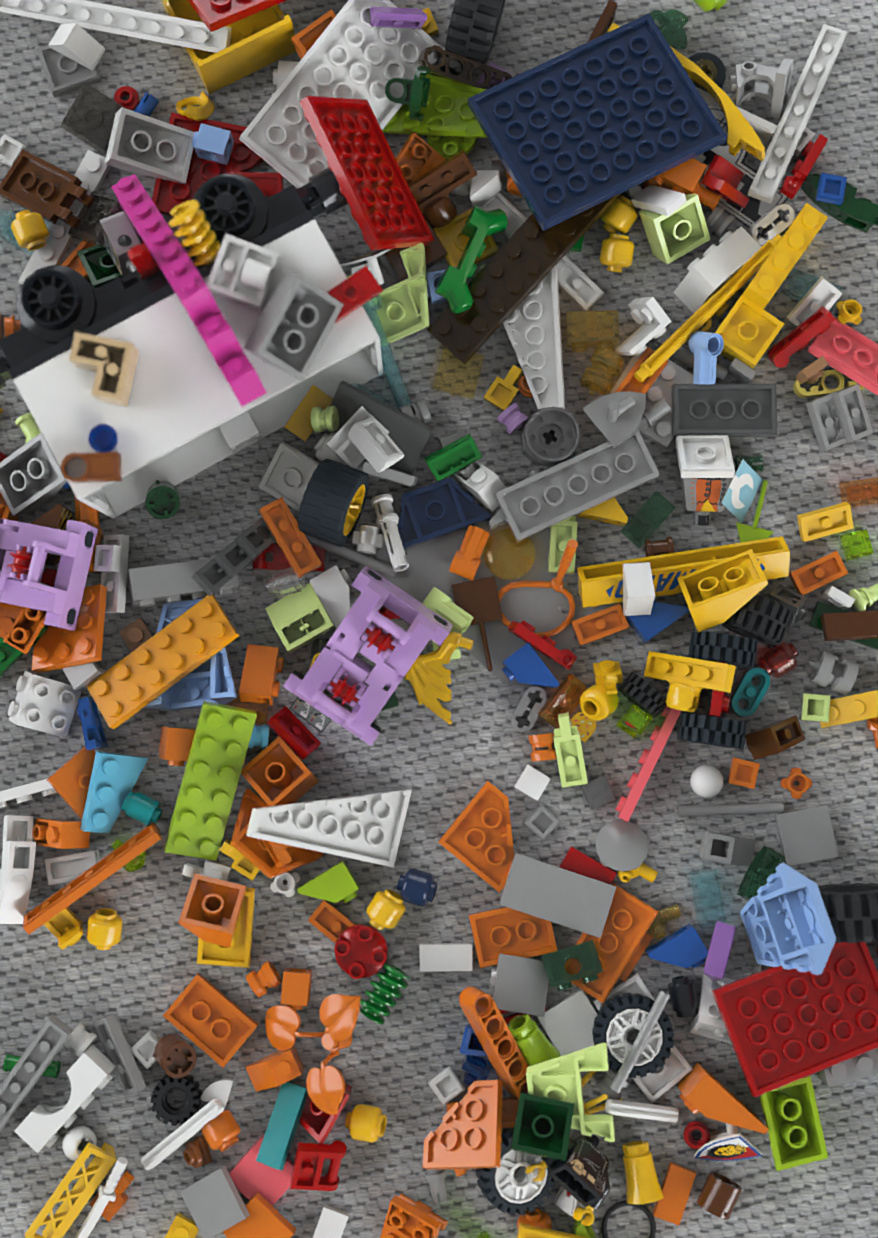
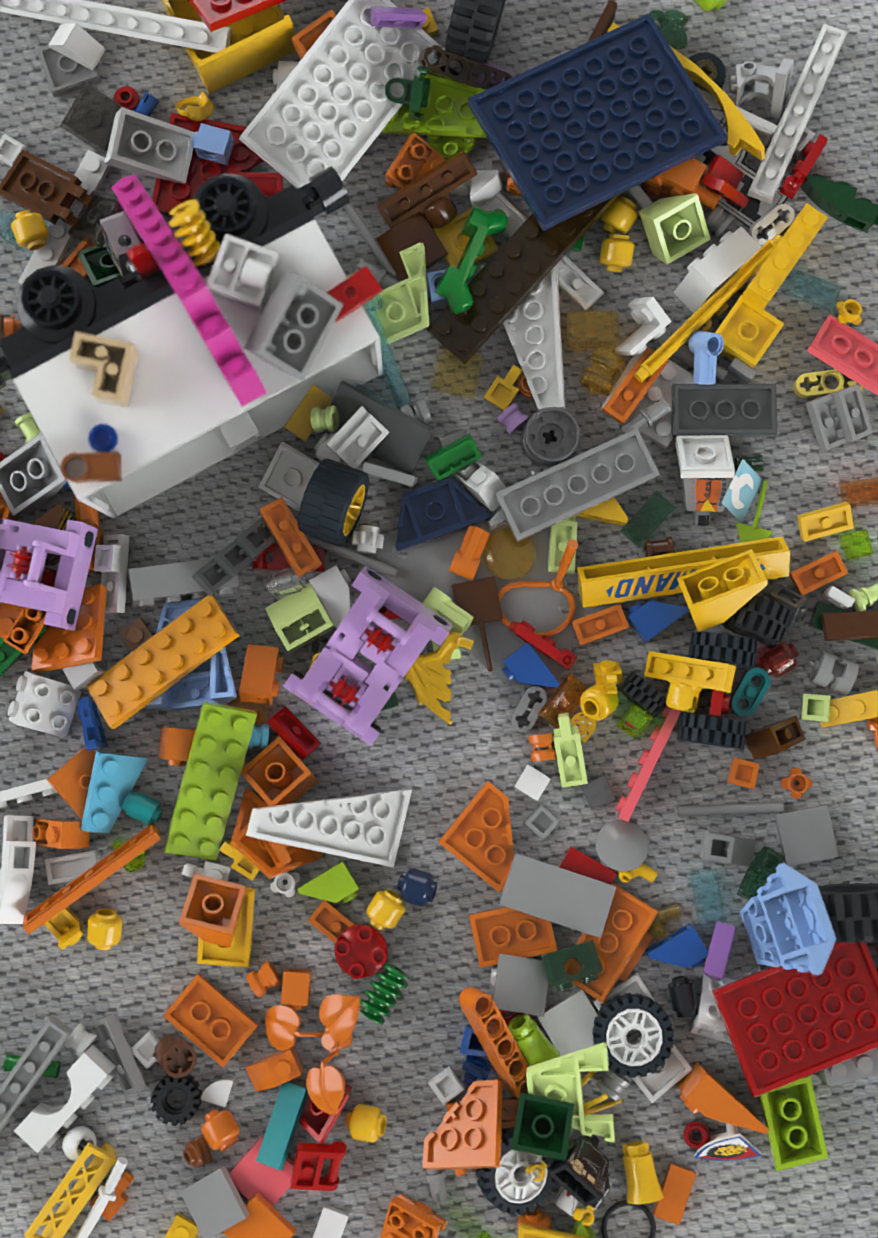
(162, 500): dark green piece -> none
(182, 1134): white axle -> none
(310, 714): light grey sticker -> none
(366, 172): red plate -> none
(372, 263): white shield -> none
(375, 444): white slope -> none
(388, 521): white pin -> none
(445, 957): white tile -> none
(617, 414): light grey shield -> none
(637, 589): white slope -> none
(640, 1041): light grey bar -> none
(641, 1110): white axle -> none
(659, 200): white tile -> none
(706, 781): white piece -> none
(719, 1195): reddish brown piece -> none
(800, 337): red plate -> none
(812, 371): medium nougat plate -> none
(821, 294): white plate -> none
(831, 188): blue tile -> none

